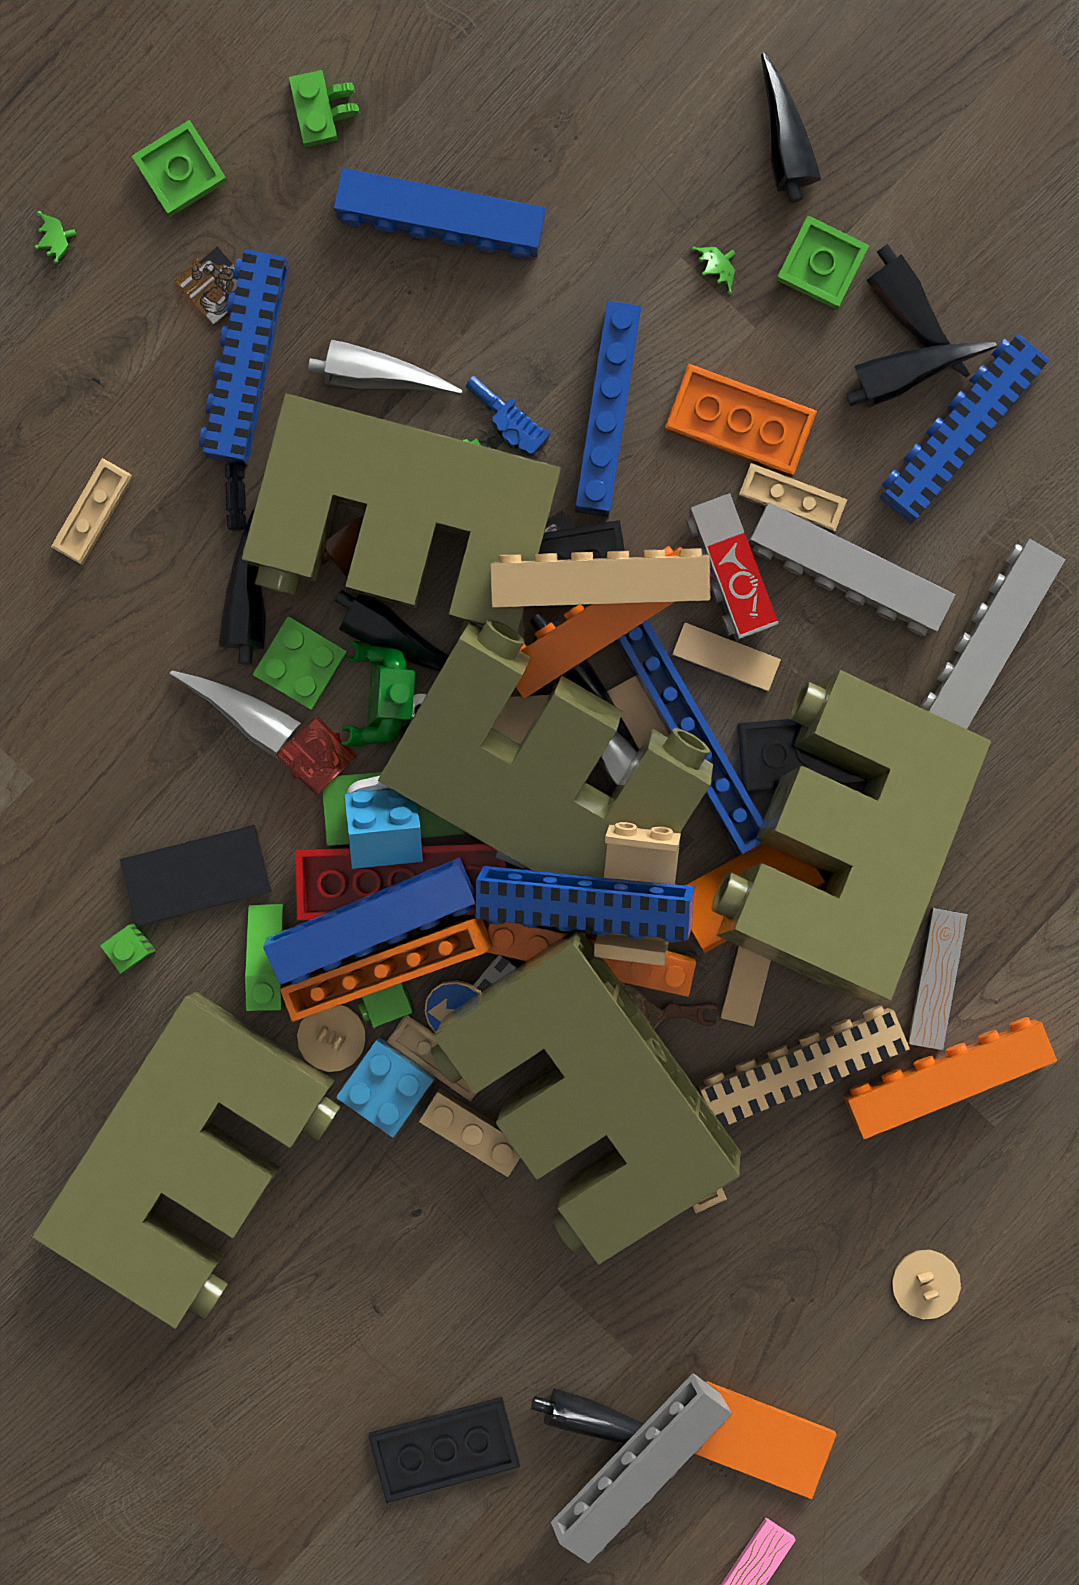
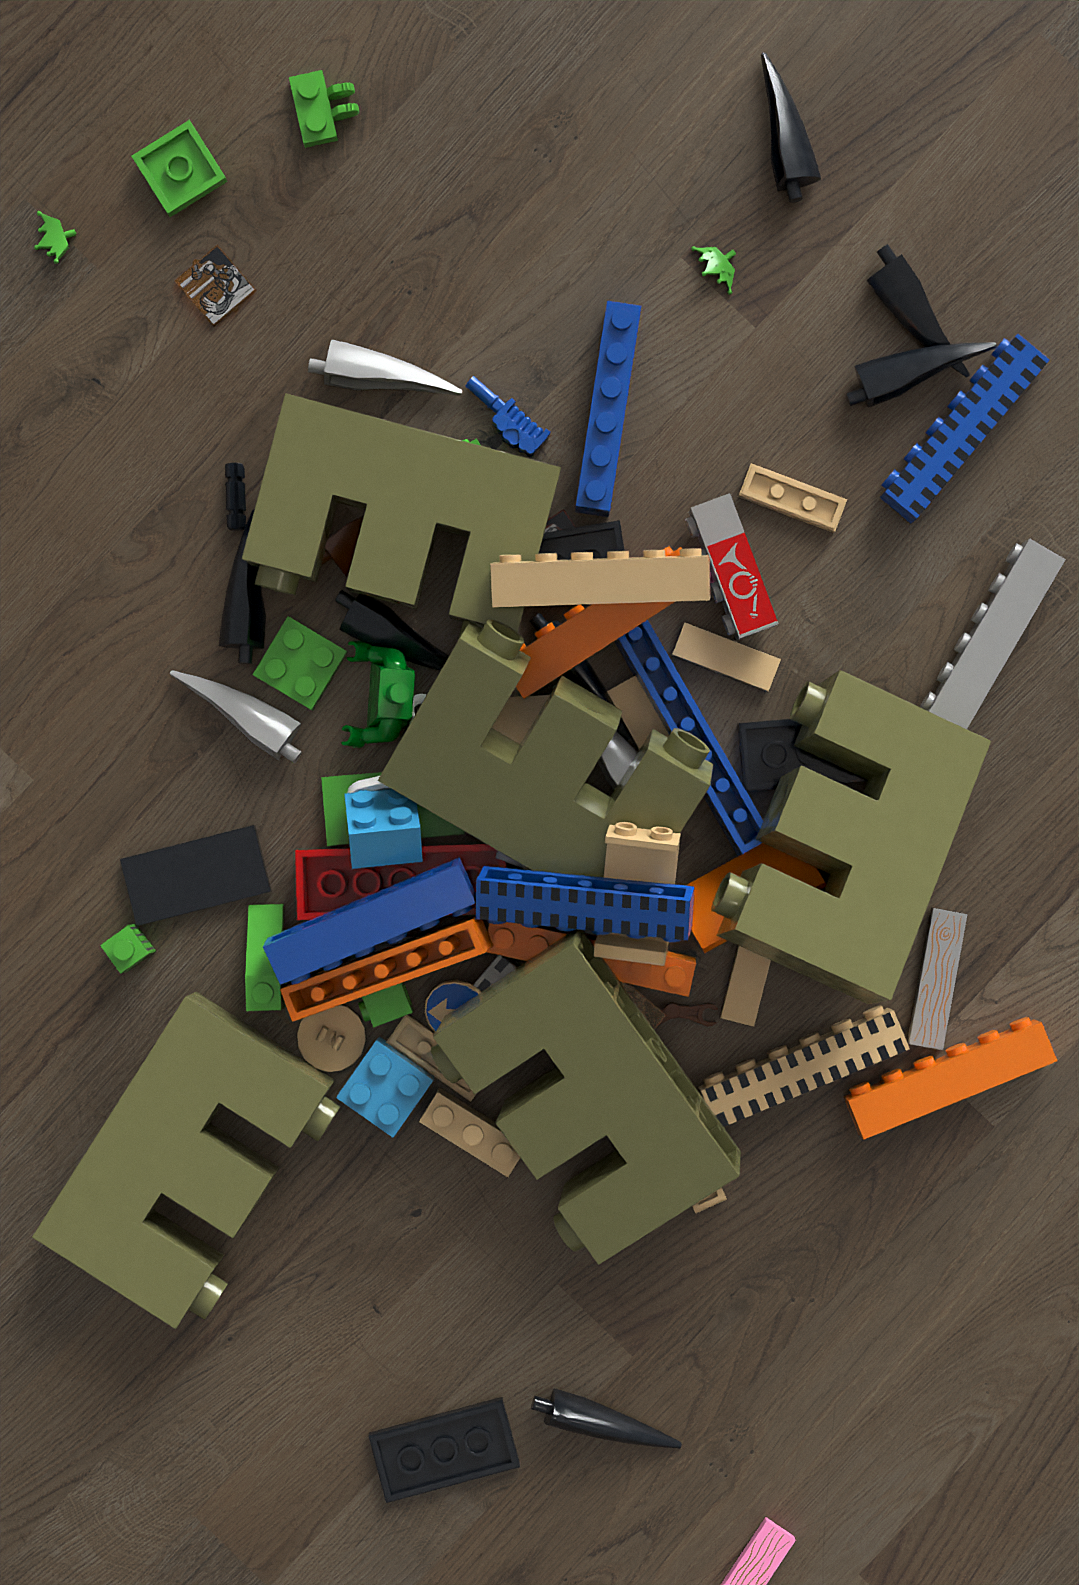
(92, 511): tan tile -> none
(244, 357): blue brick -> none
(316, 755): clear red piece -> none
(439, 213): blue brick -> none
(640, 1468): light grey brick -> none
(740, 420): orange tile -> none
(770, 1444): orange tile -> none
(822, 262): bright green plate -> none
(851, 570): light grey brick -> none
(926, 1284): tan piece -> none

